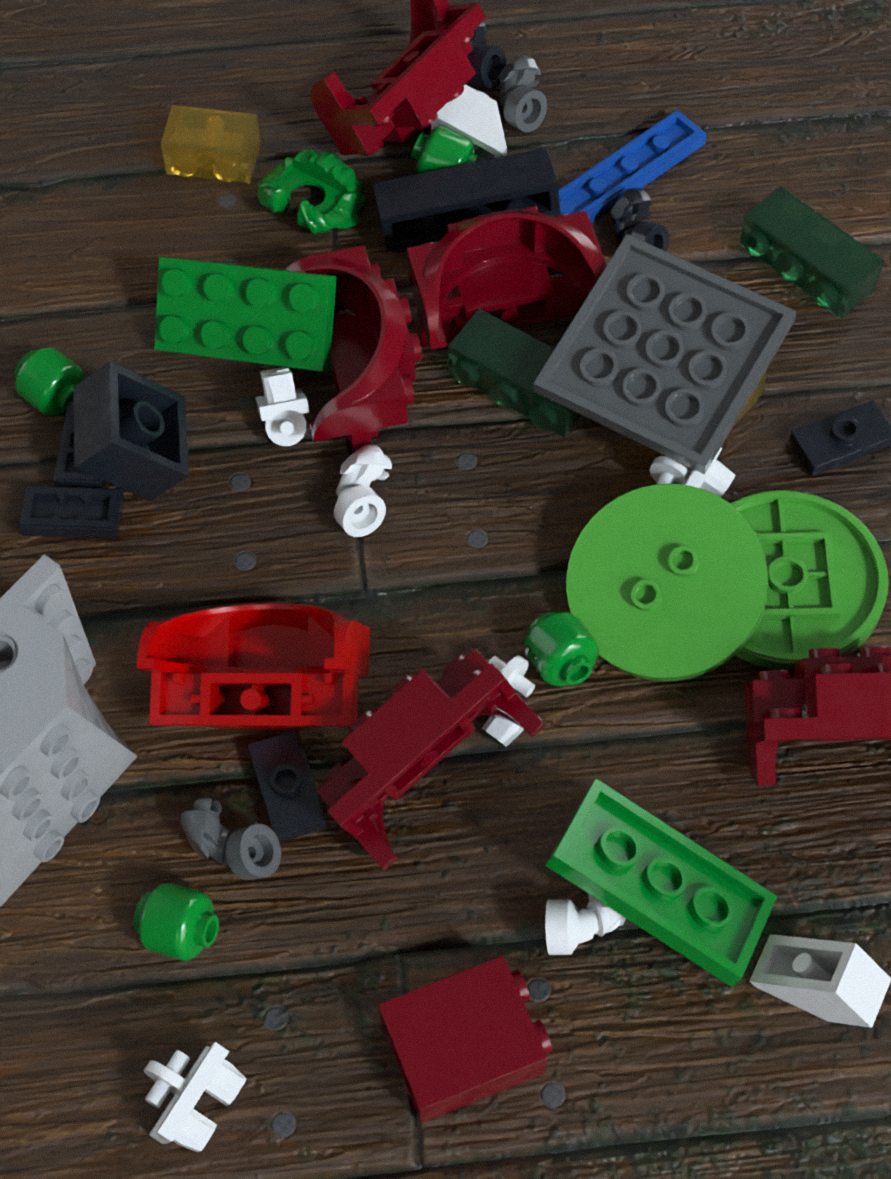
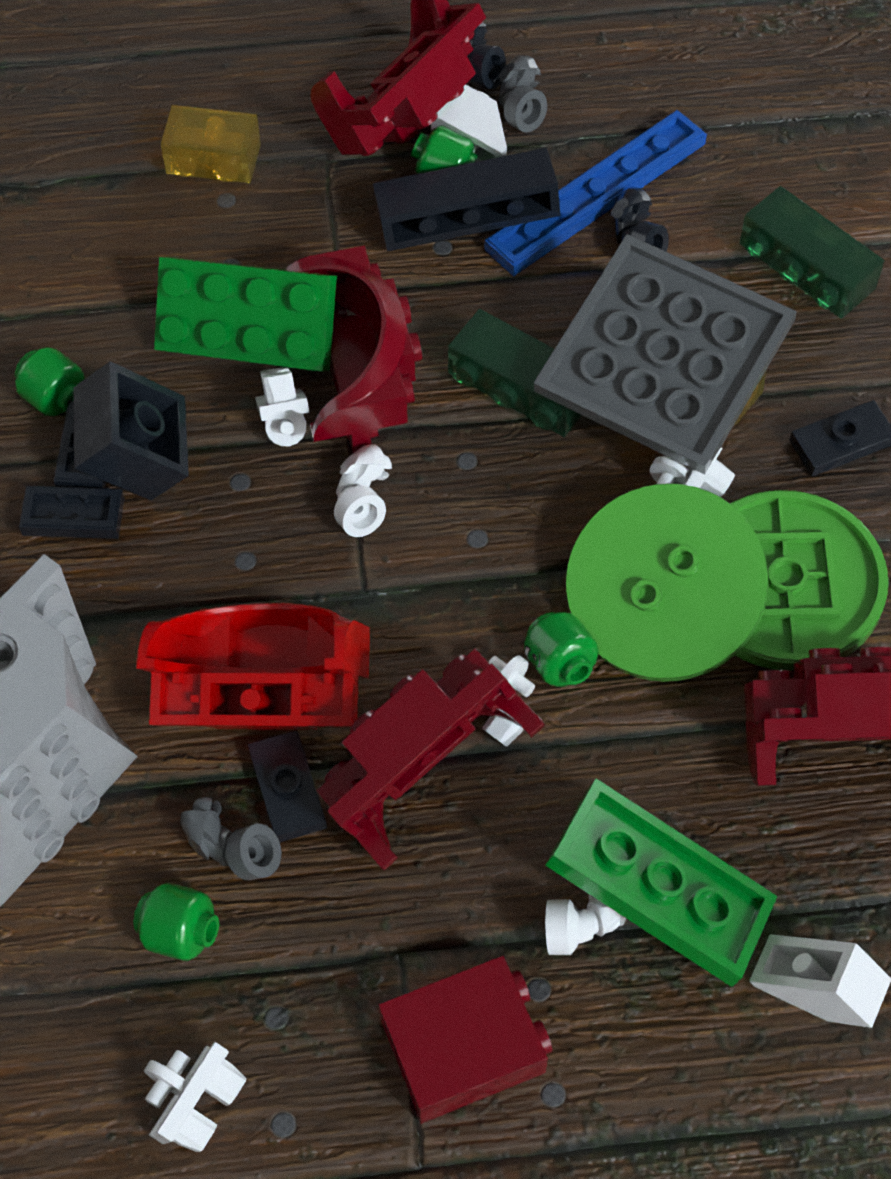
(324, 171): green piece -> none
(501, 268): dark red piece -> none

